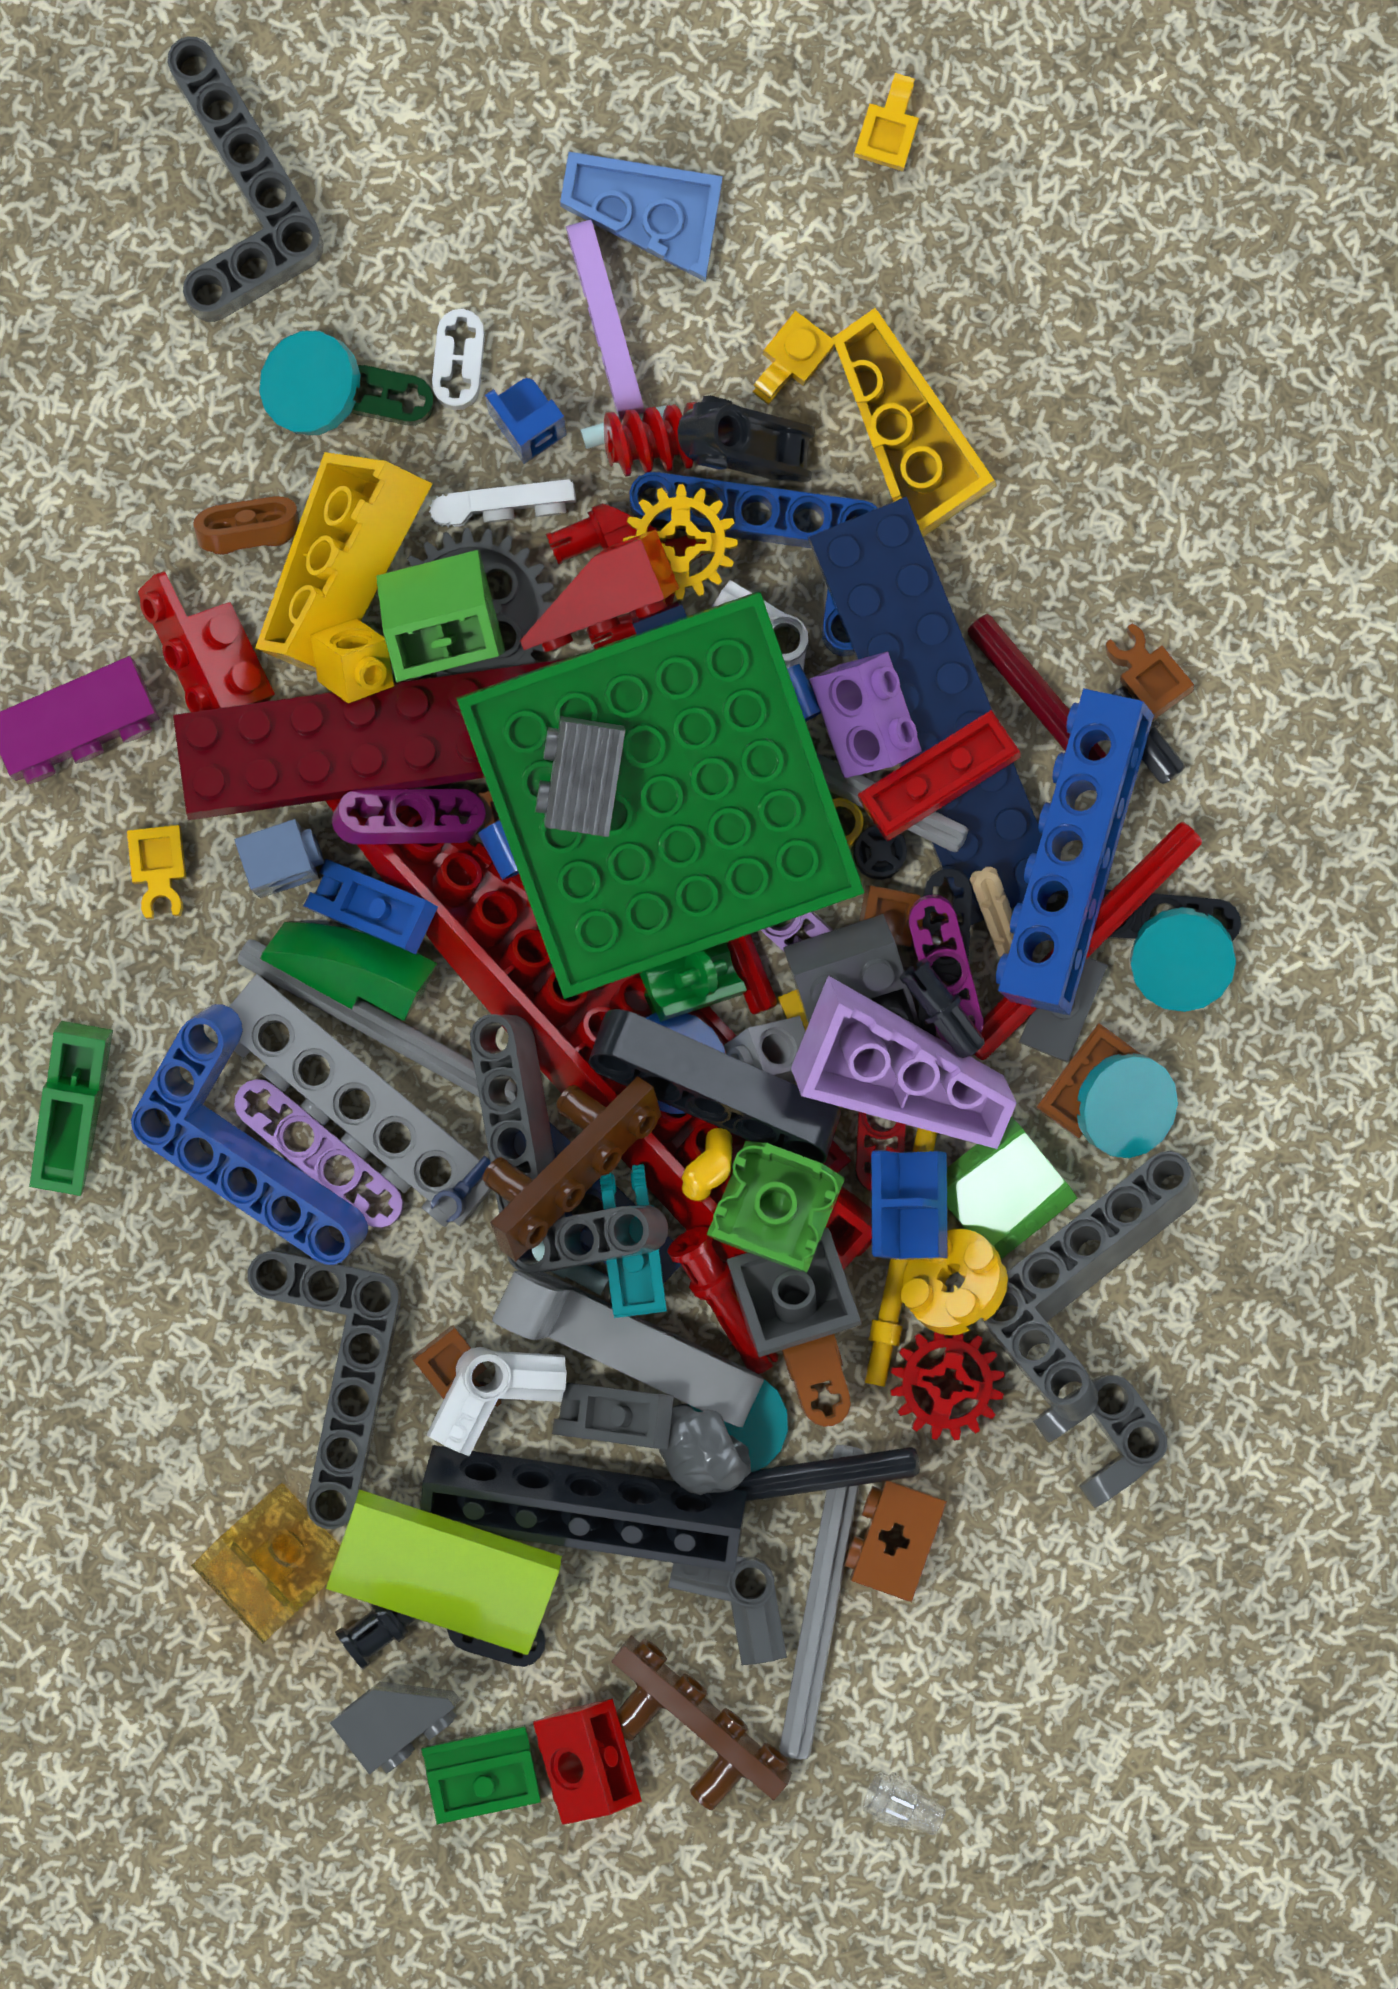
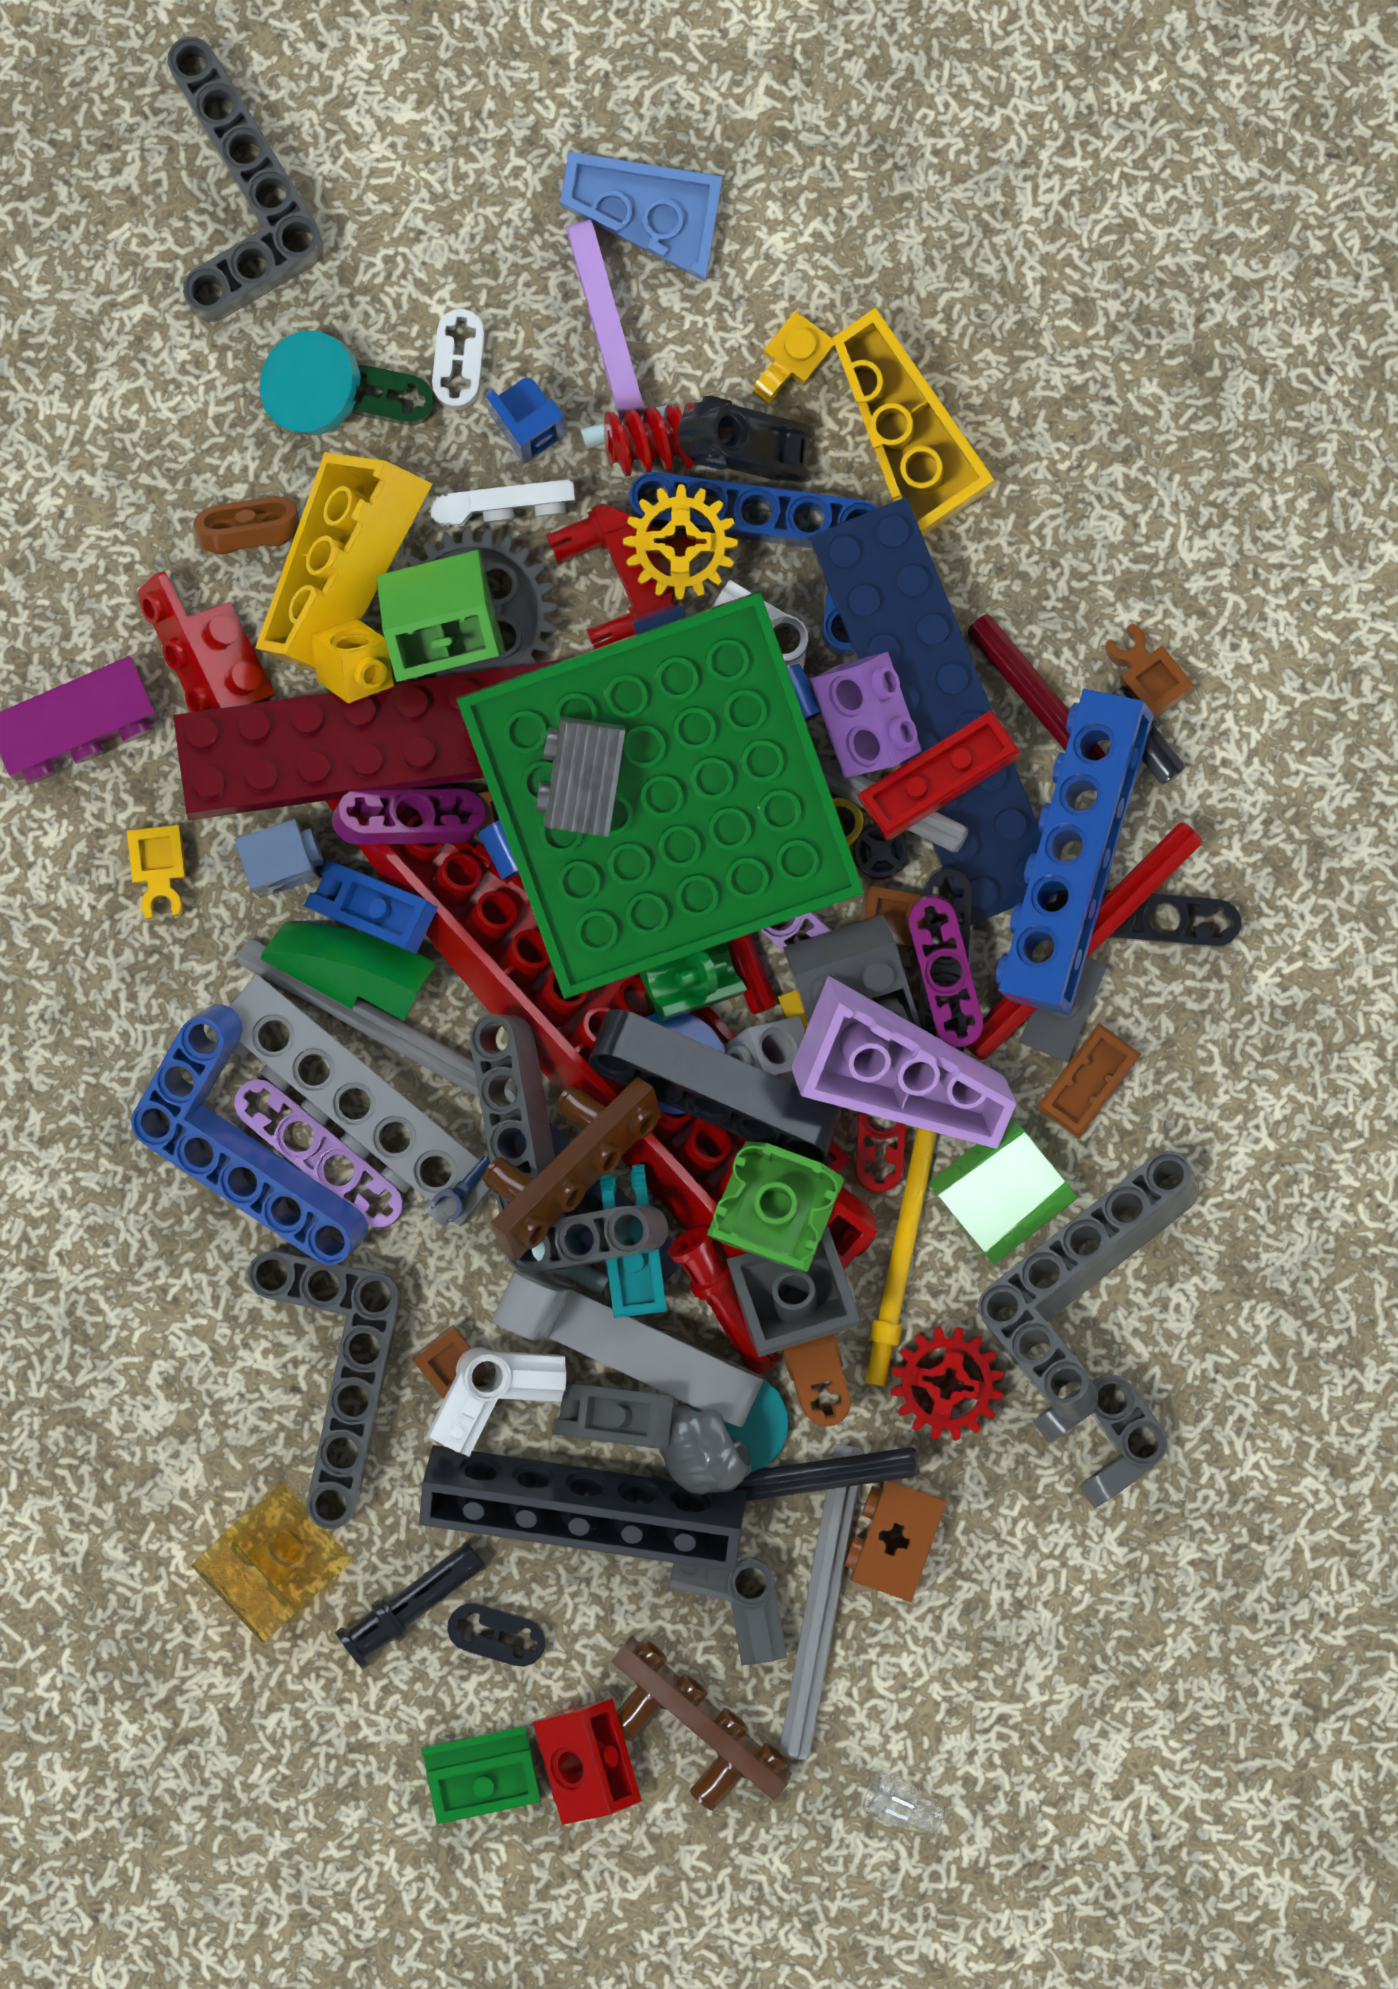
(70, 1107): green slope -> none
(389, 1718): dark grey slope -> none
(444, 1572): lime slope -> none
(611, 584): red slope -> none
(710, 1167): yellow arm -> none
(888, 130): yellow plate -> none
(909, 1205): blue panel -> none
(943, 1008): black axle -> none
(978, 1296): yellow plate -> none
(994, 907): tan axle -> none
(1127, 1105): teal tile -> none
(1182, 959): teal tile -> none

